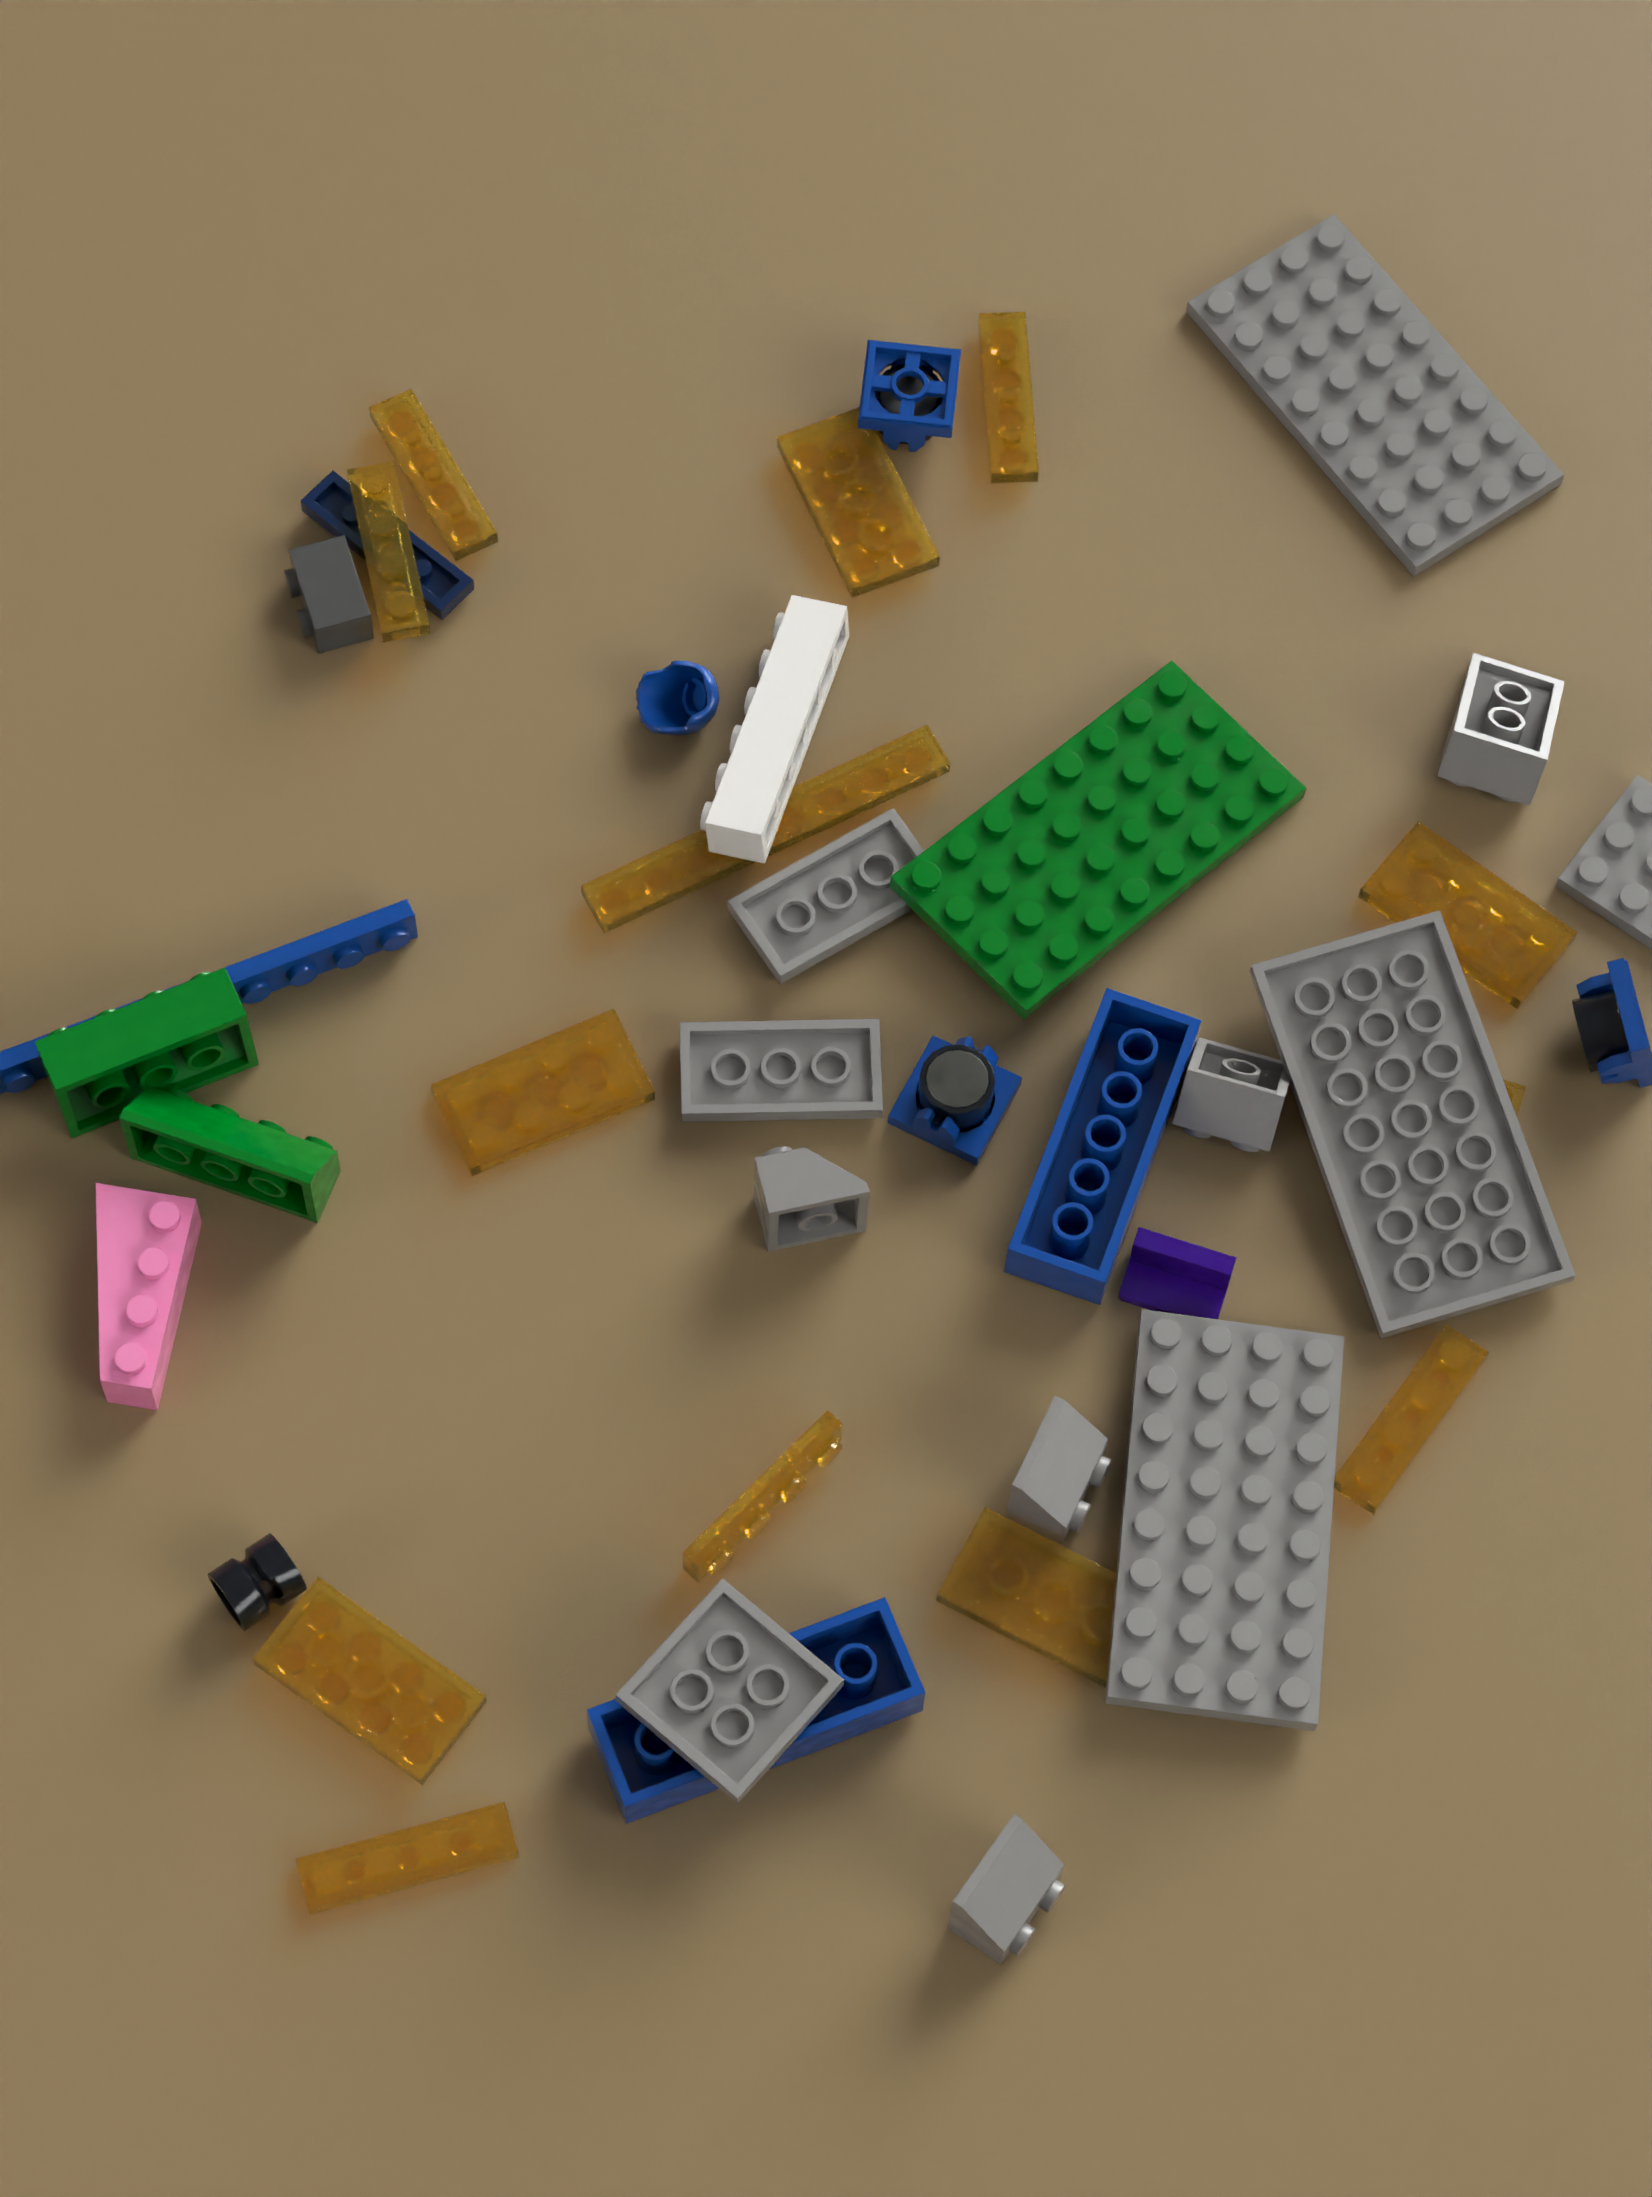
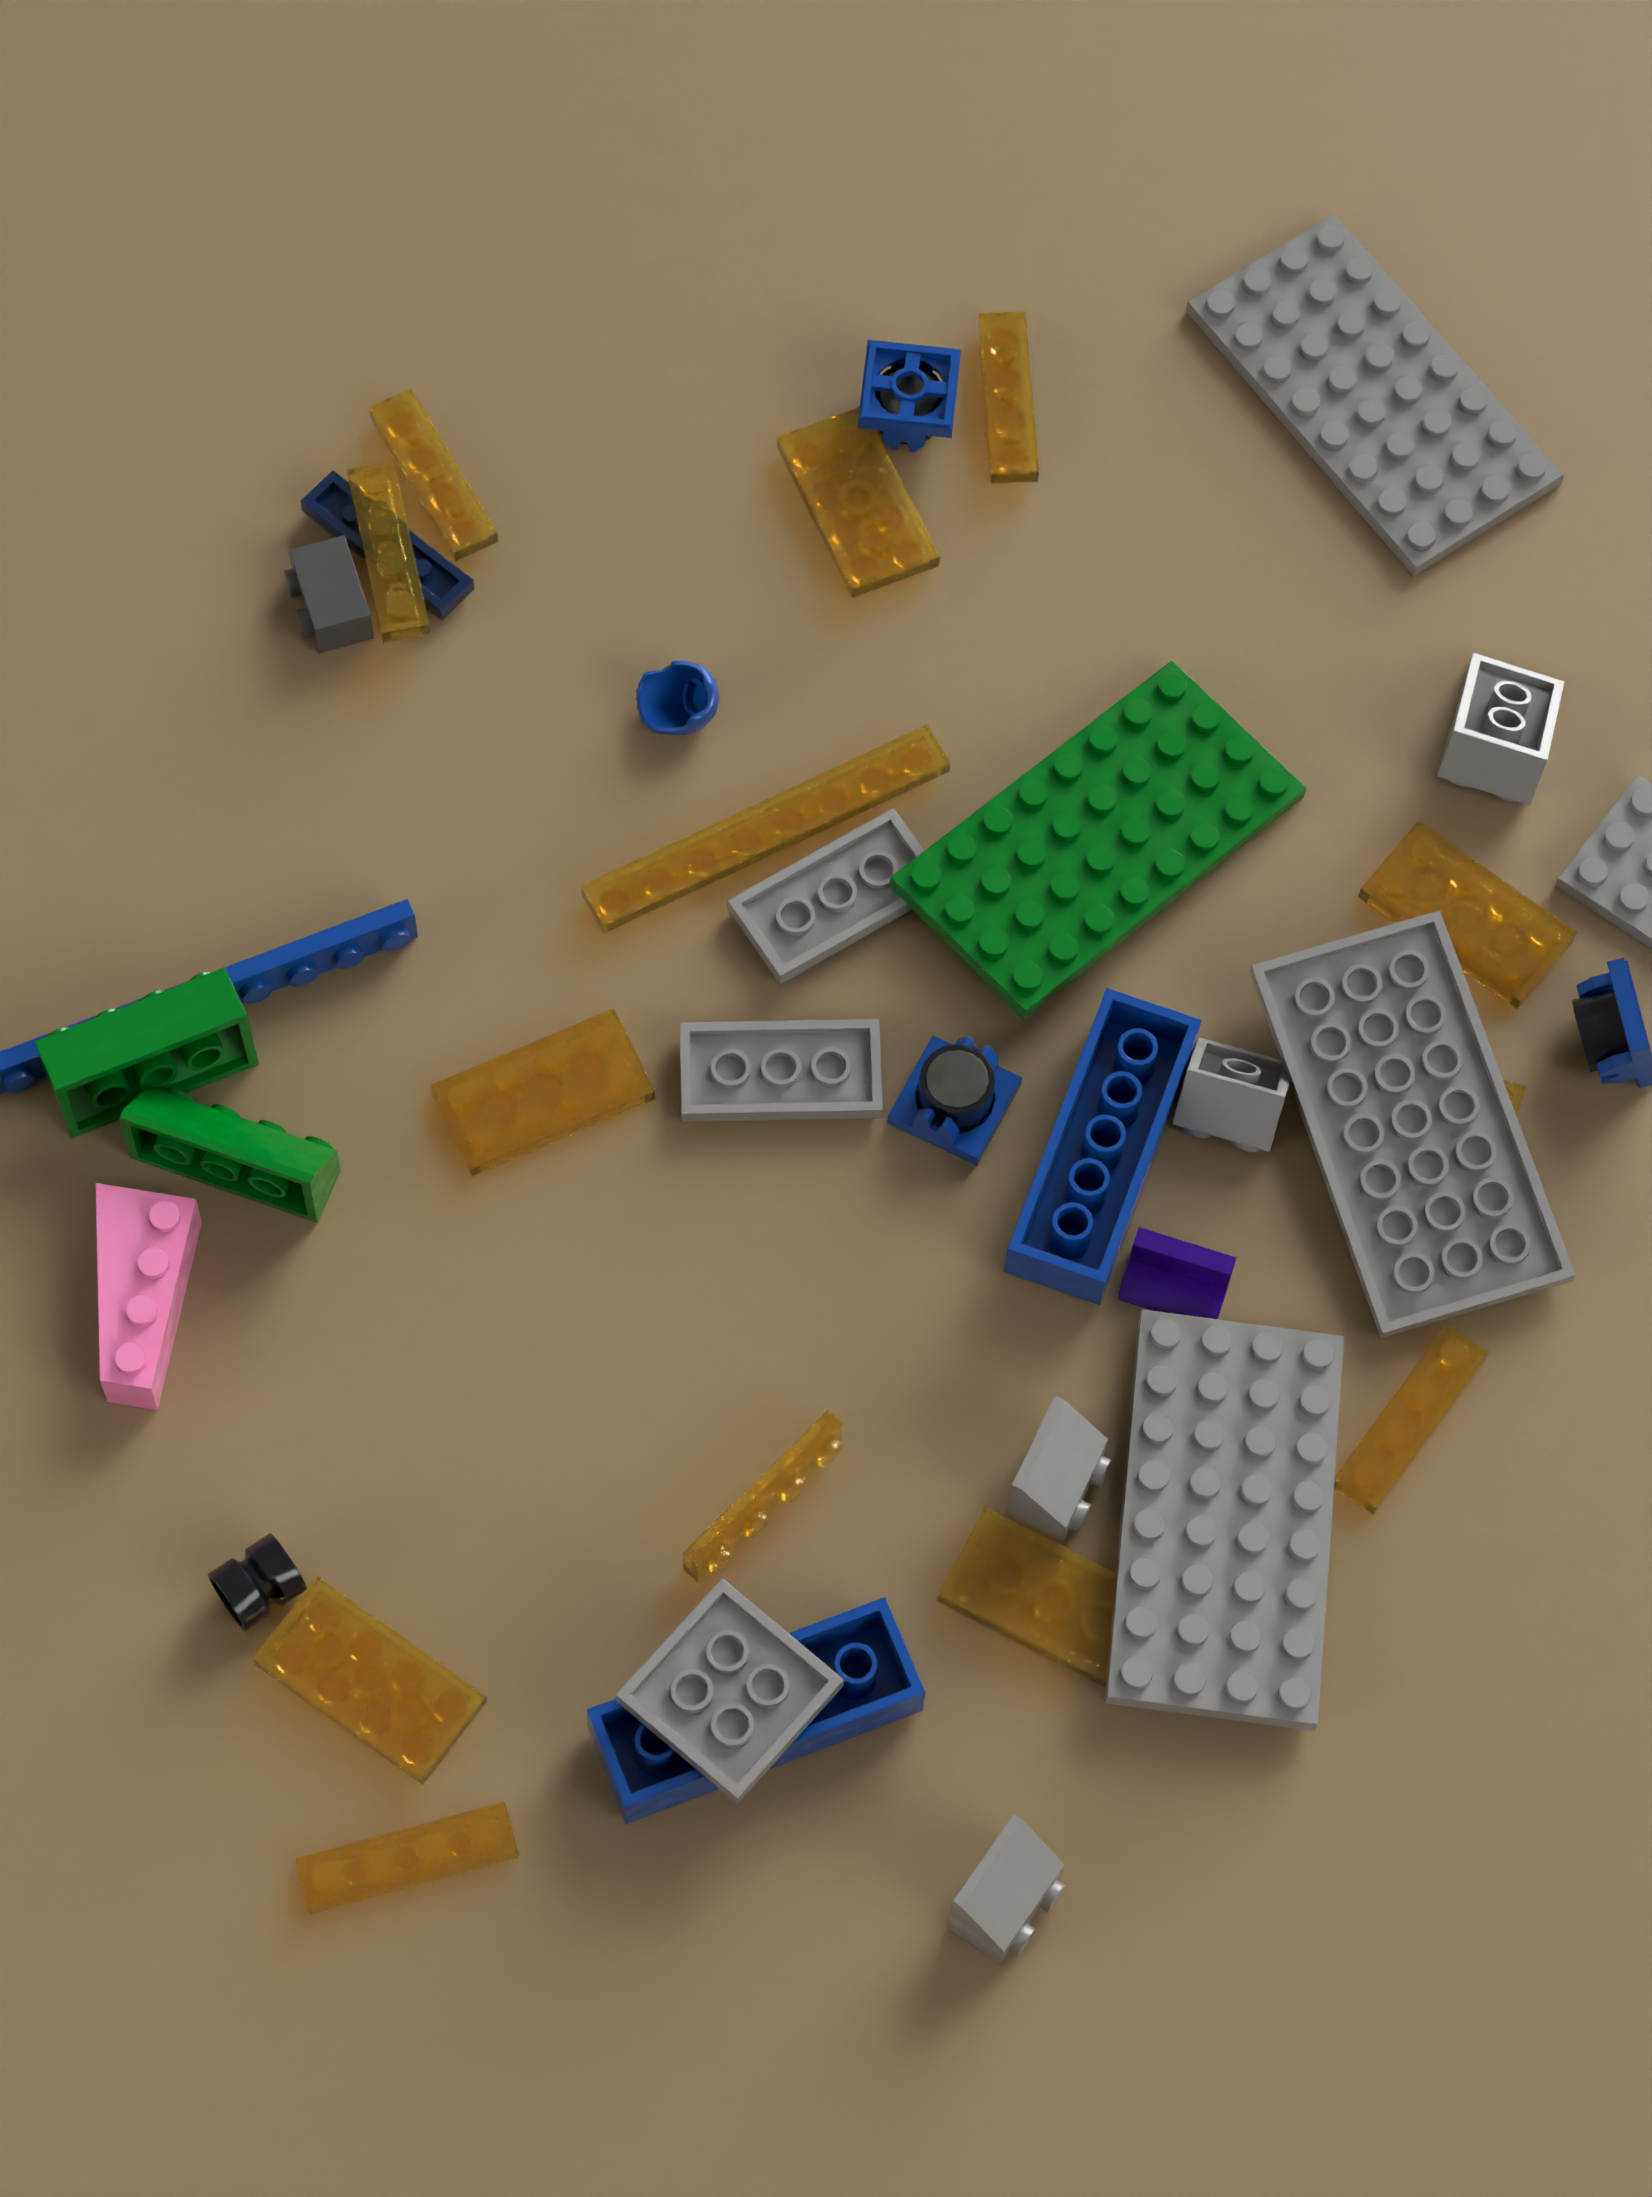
(776, 729): white brick -> none
(806, 1198): light grey slope -> none

